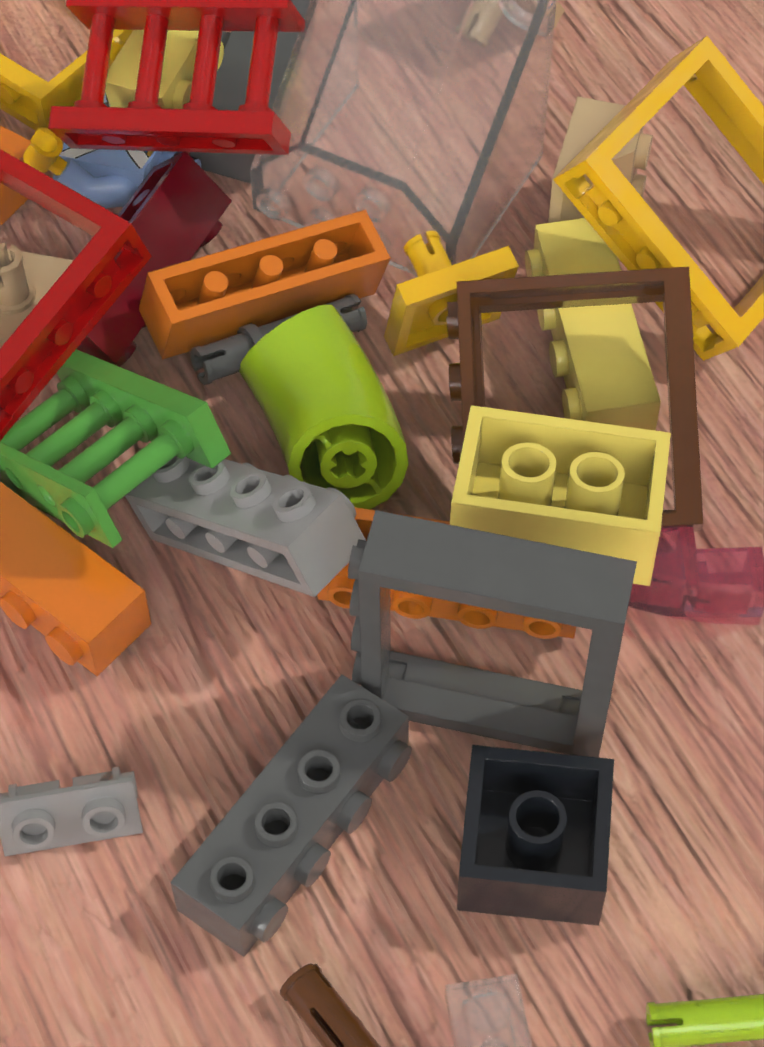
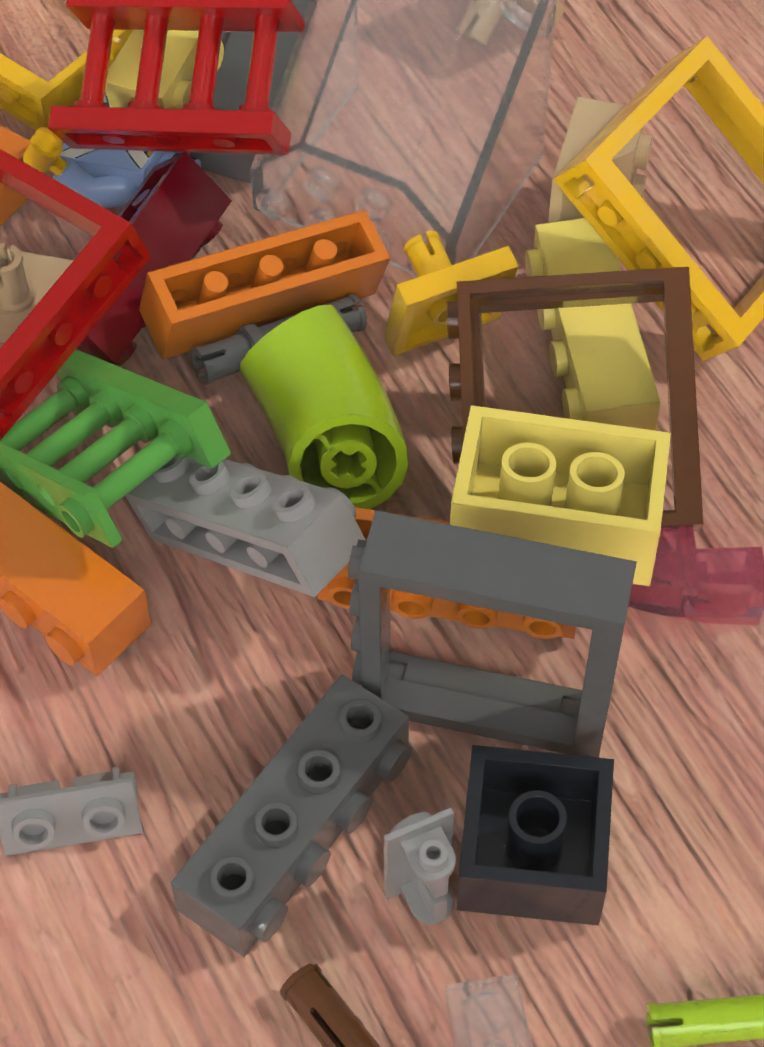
(420, 863): none -> light grey hinge

